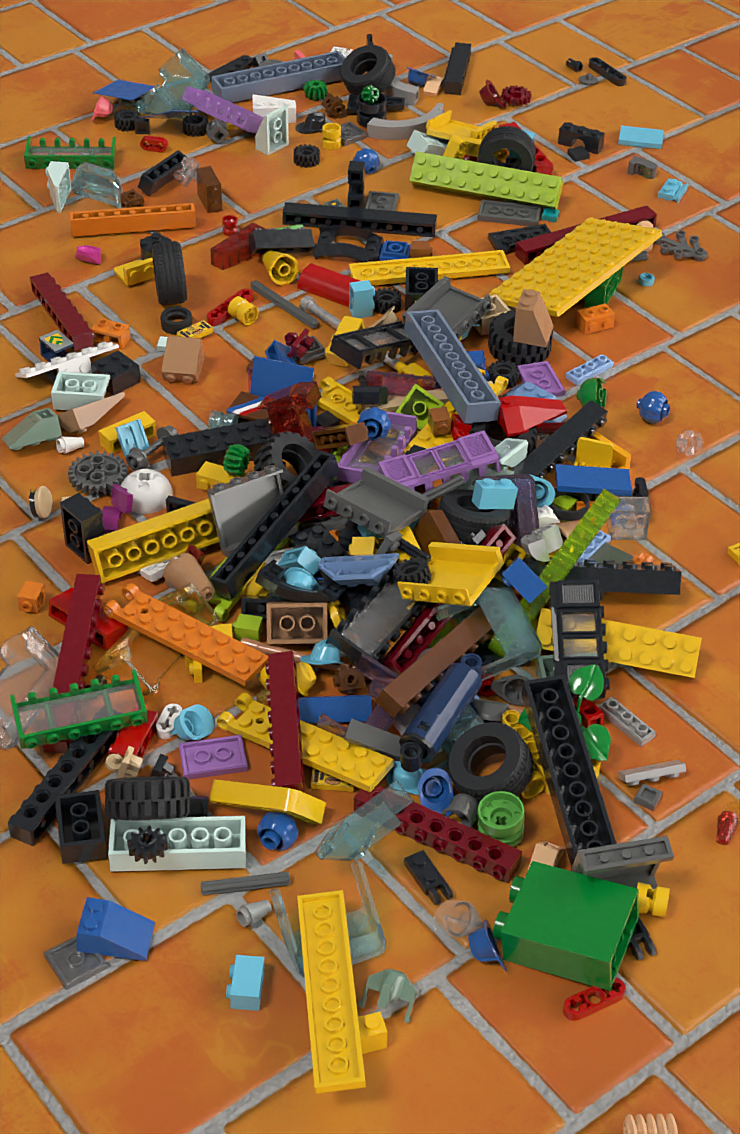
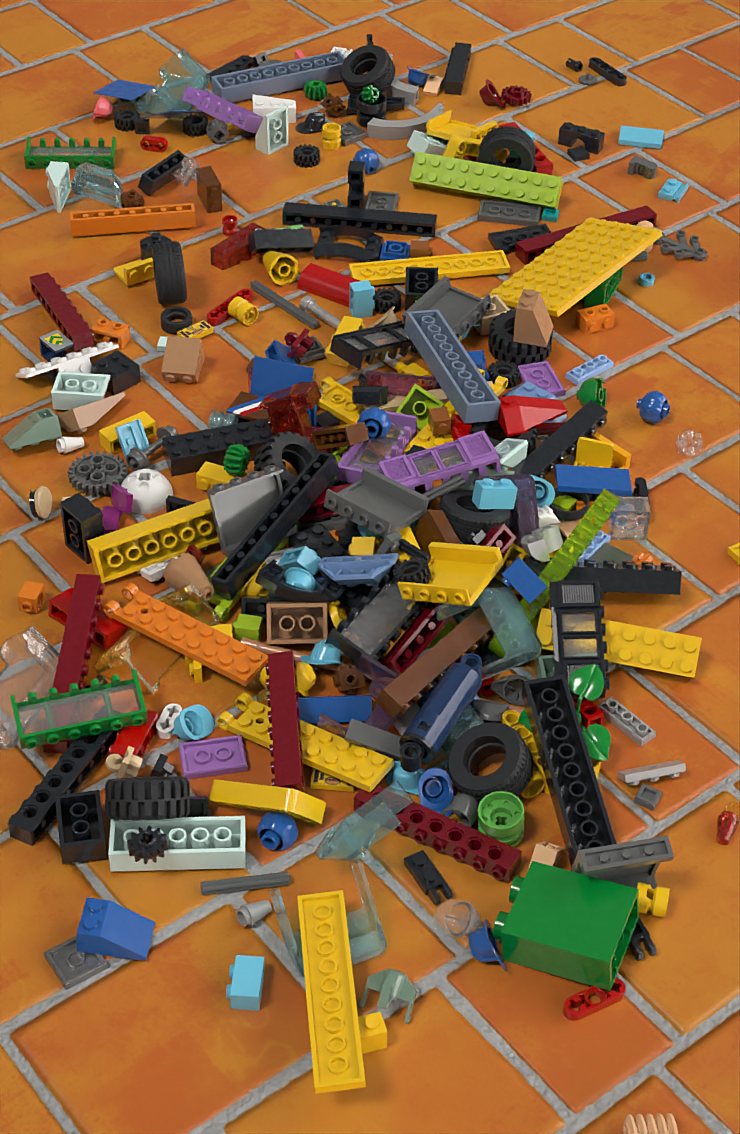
(89, 254): dark pink piece -> none

